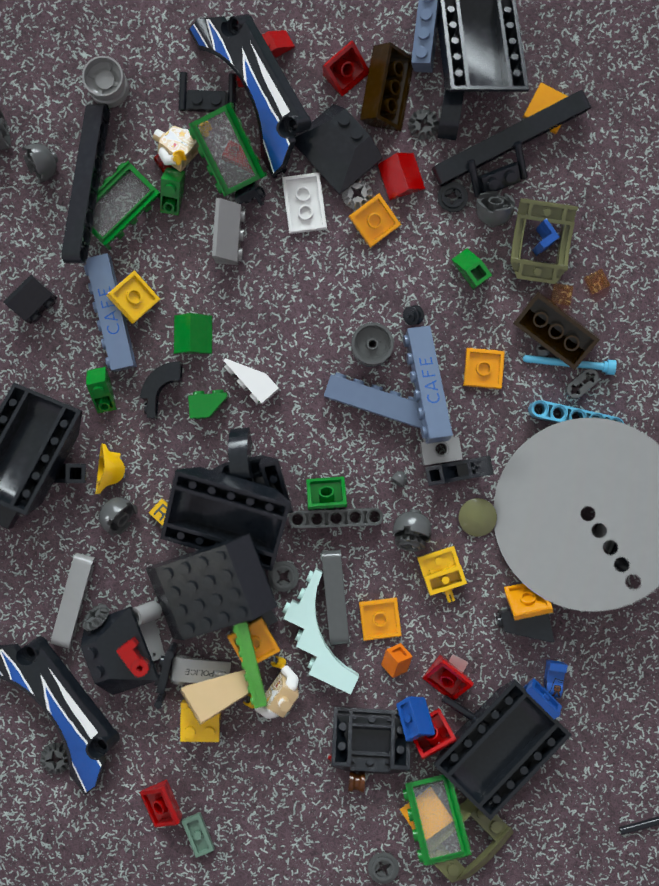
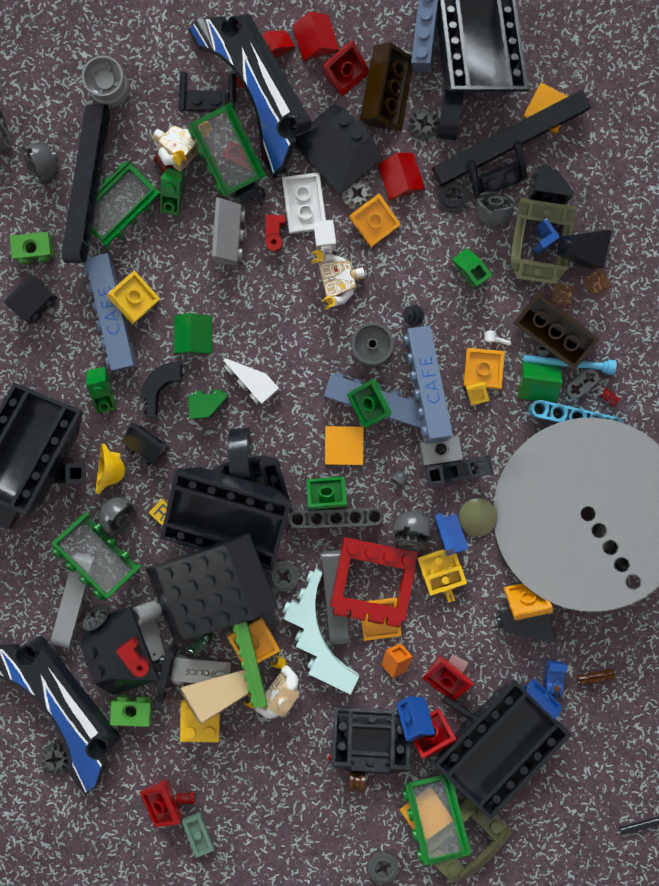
(22, 243): none -> bright green brick
(94, 557): none -> clear window
(122, 717): none -> bright green brick
(145, 444): none -> black slope
(191, 801): none -> red piece
(200, 643): none -> clear green gear
(272, 236): none -> red leg
(315, 35): none -> red slope
(325, 236): none -> white brick
(337, 278): none -> torso
(344, 445): none -> light orange tile
(369, 403): none -> green slope
(380, 555): none -> red hinge
(450, 534): none -> blue panel
(477, 393): none -> yellow tile
(490, 336): none -> white hand
(539, 382): none -> green slope
(549, 186): none -> black slope
(585, 248): none -> black slope
(595, 677): none -> reddish brown axle
(611, 394): none -> red piece

